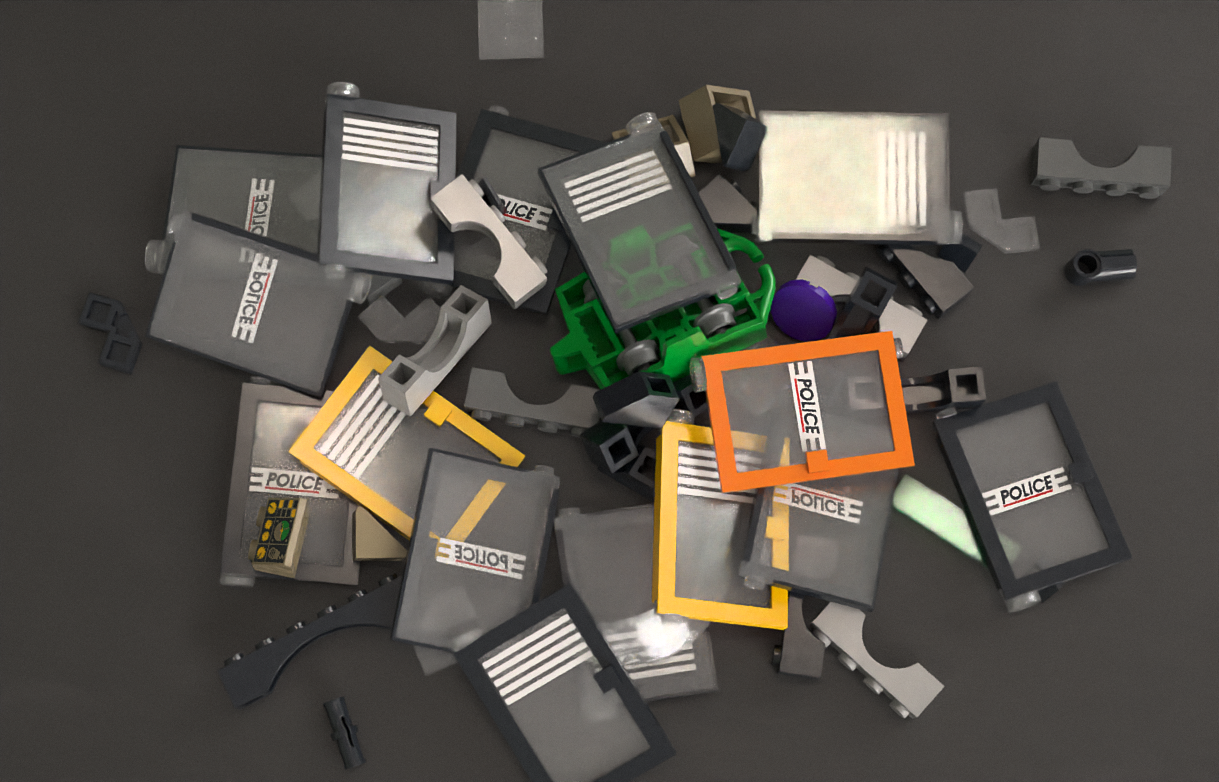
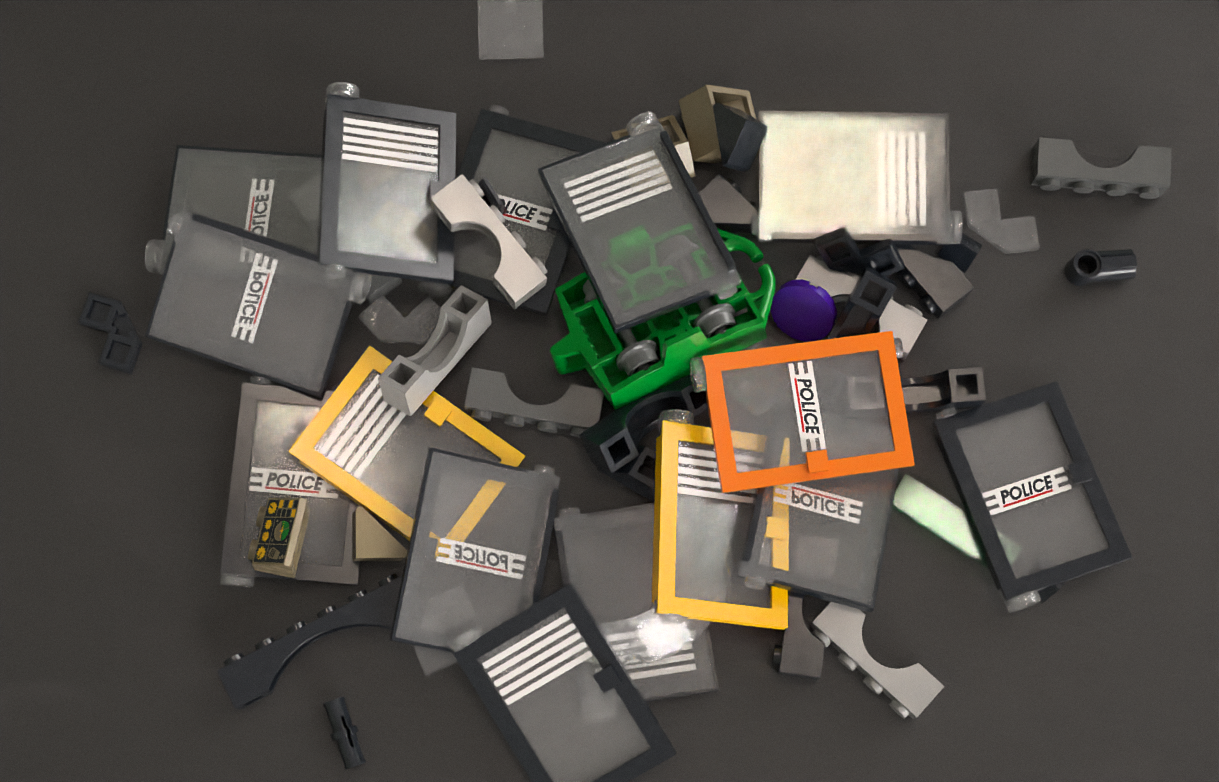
(638, 400): black slope -> none
(842, 254): none -> black tile

